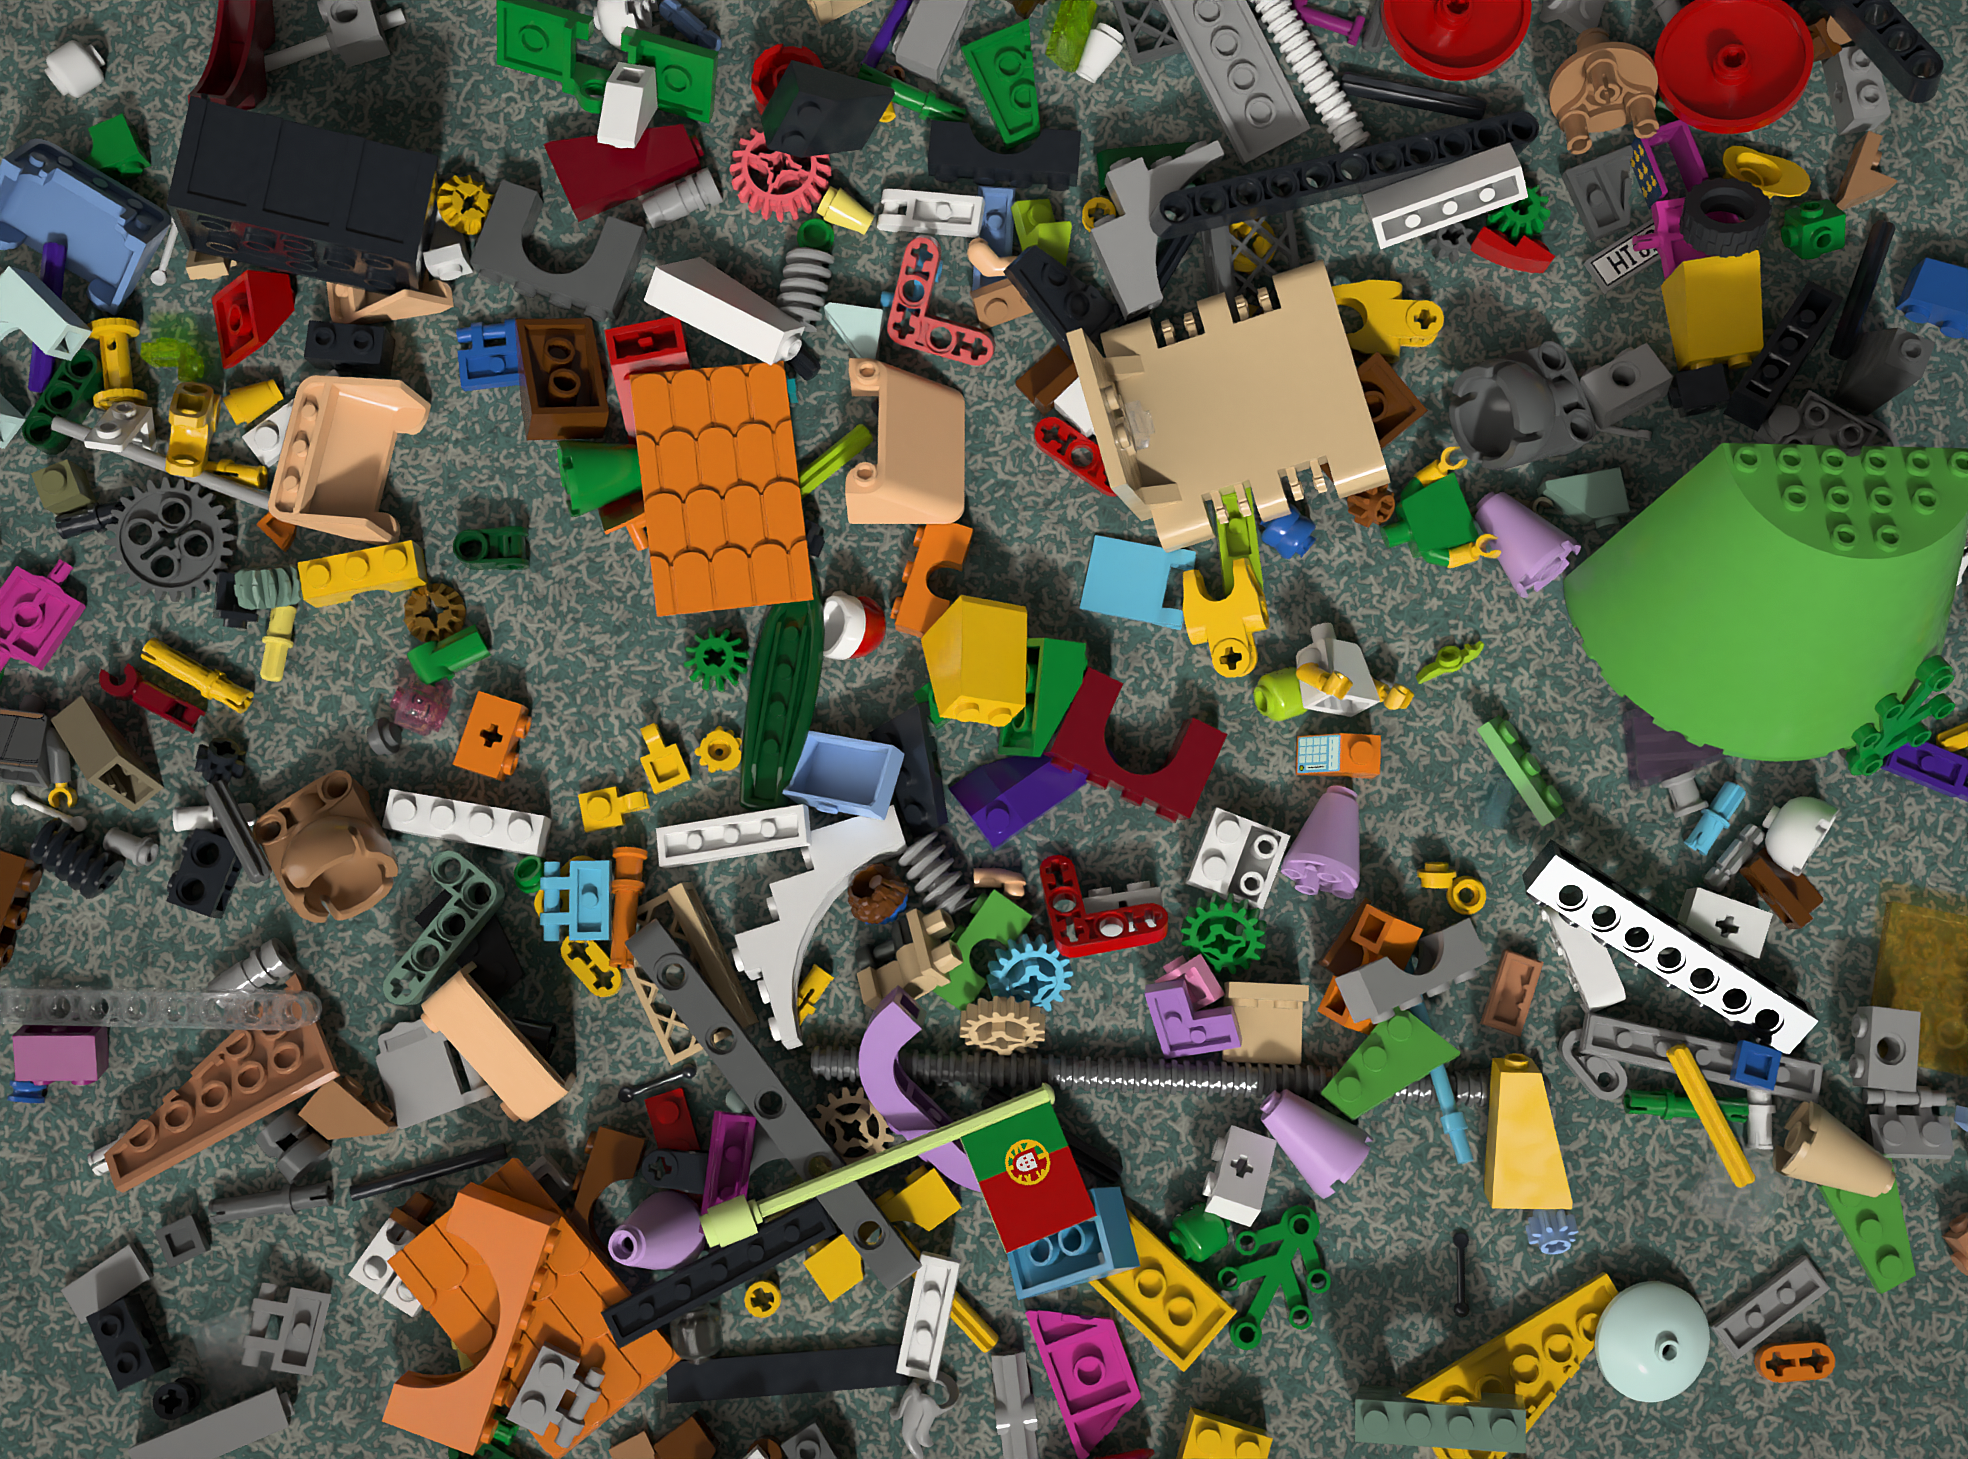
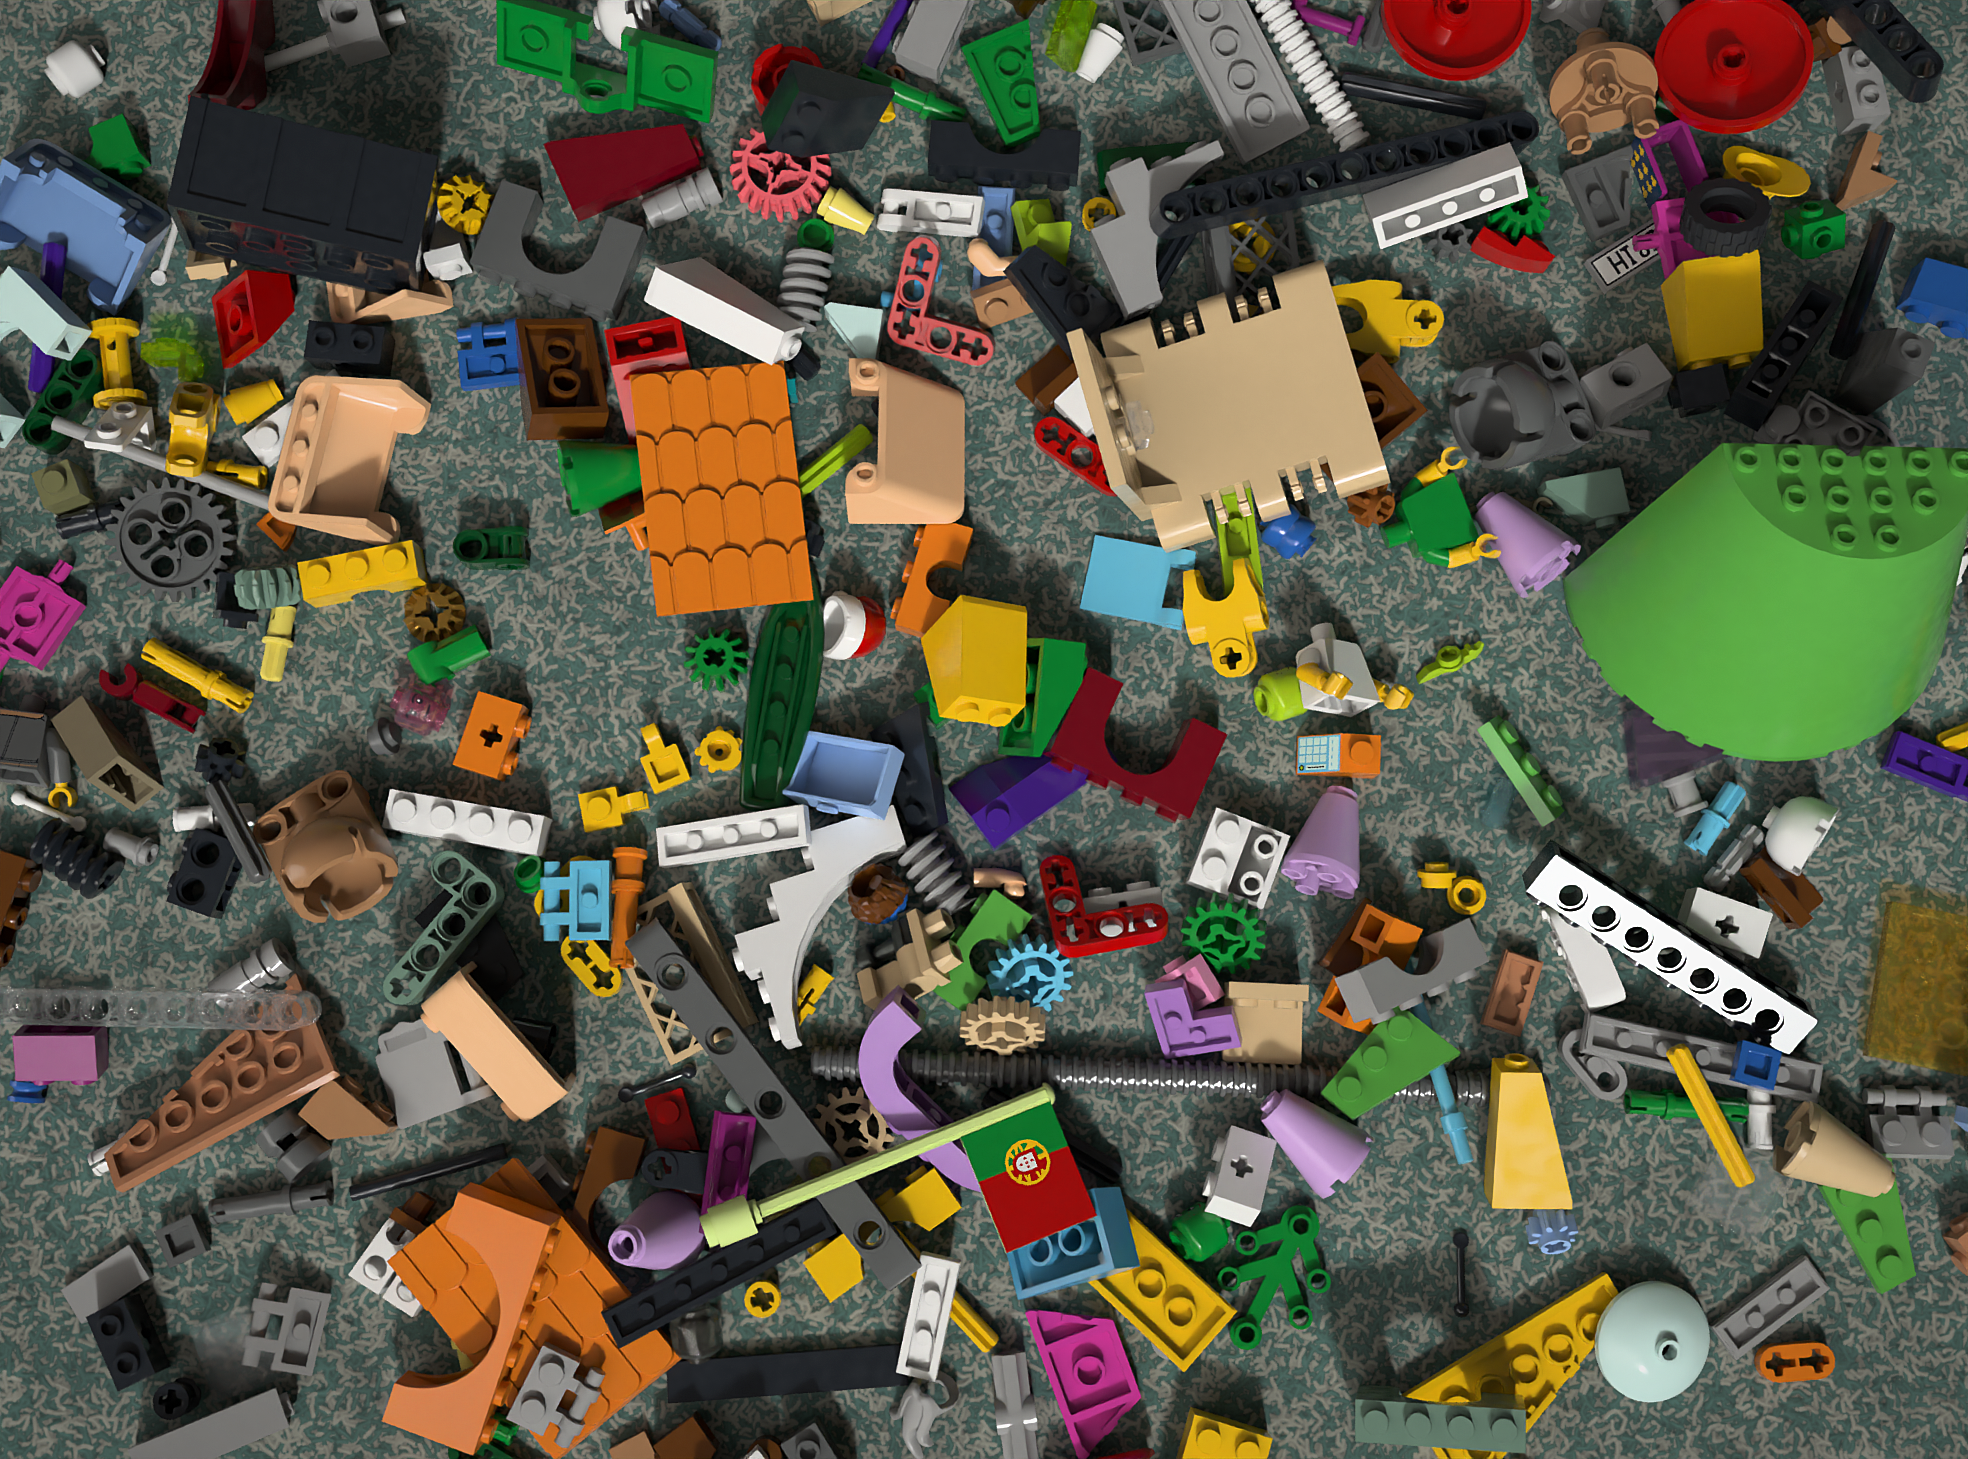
(627, 105): white slope -> none
(1895, 718): green plant -> none
(1901, 1033): light grey brick -> none

